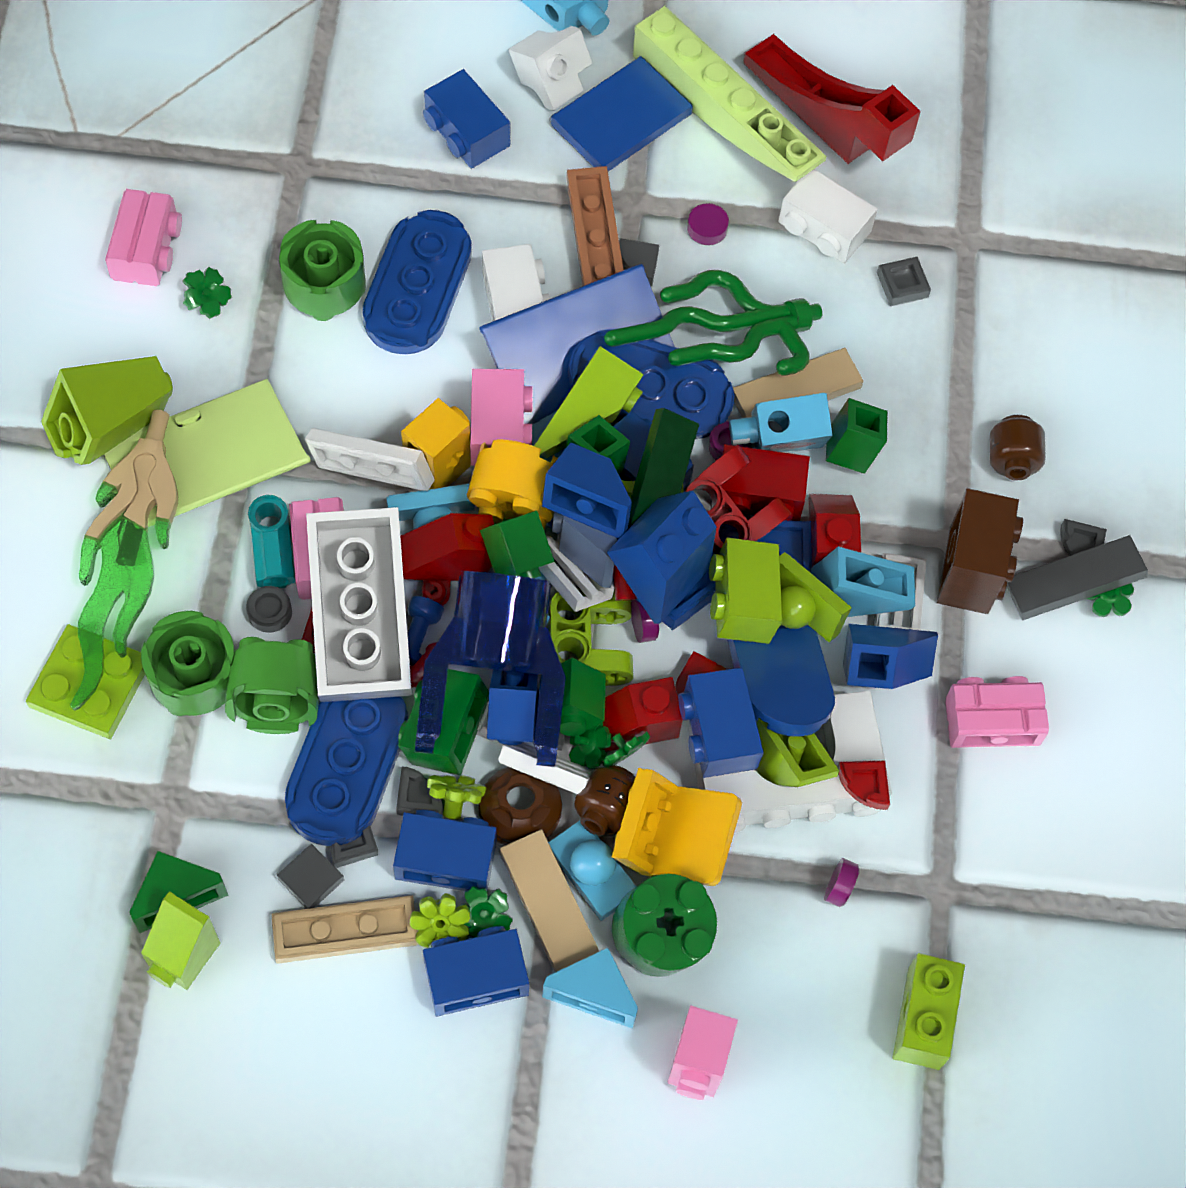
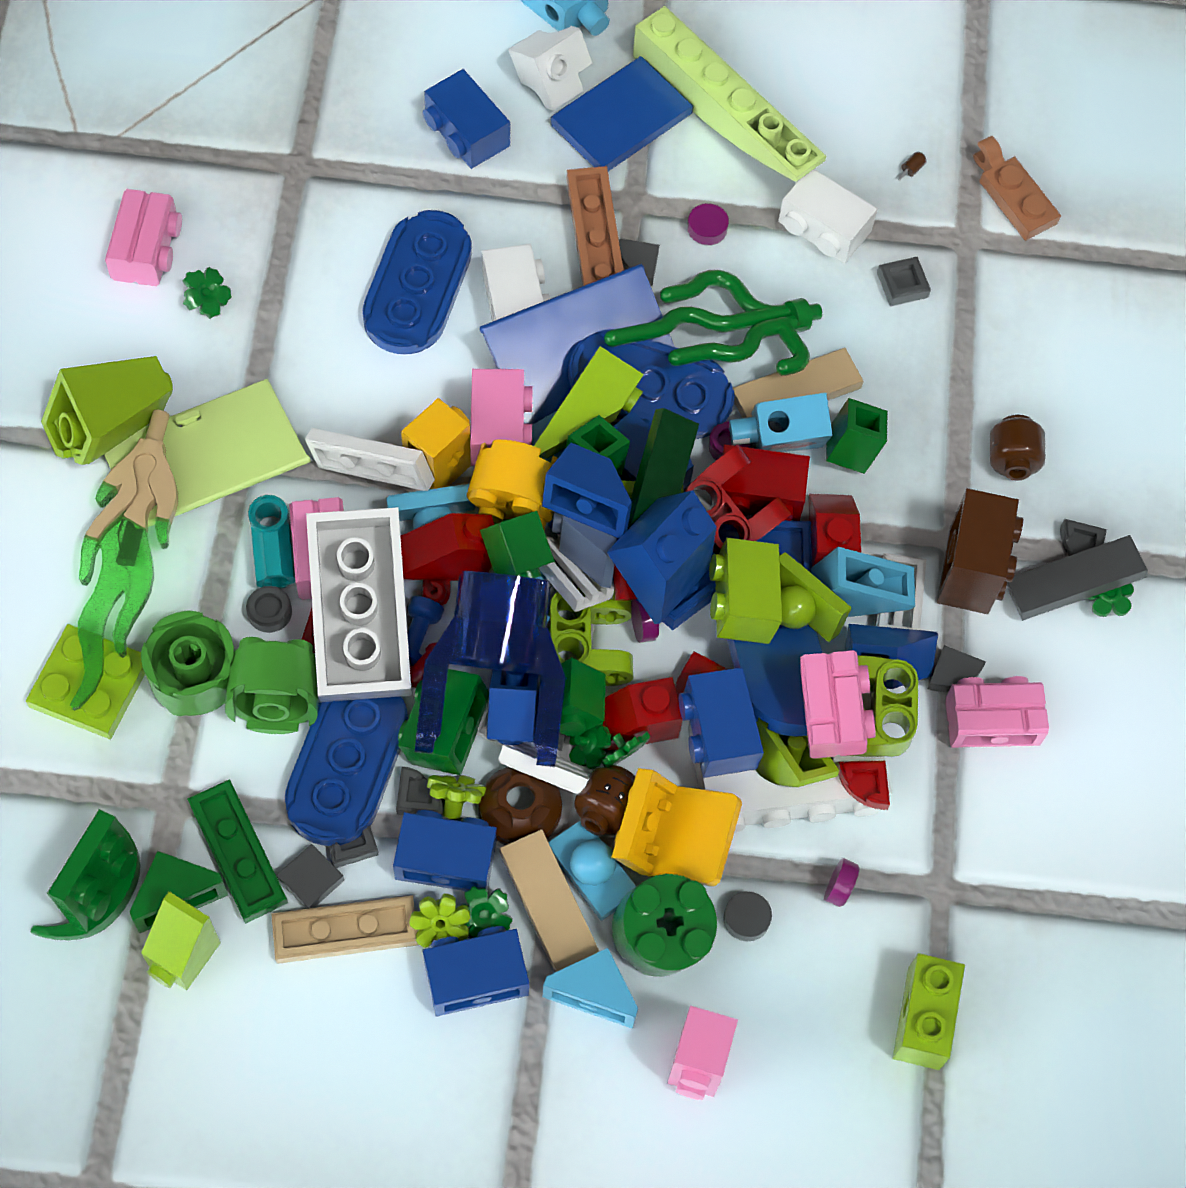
(94, 881): none -> green piece
(237, 851): none -> green tile
(322, 268): bright green brick -> none
(747, 916): none -> dark grey tile
(835, 704): none -> bright pink brick
(839, 112): red arch -> none
(891, 707): none -> lime piece
(913, 164): none -> reddish brown piece
(952, 667): none -> dark grey tile
(1014, 191): none -> nougat plate

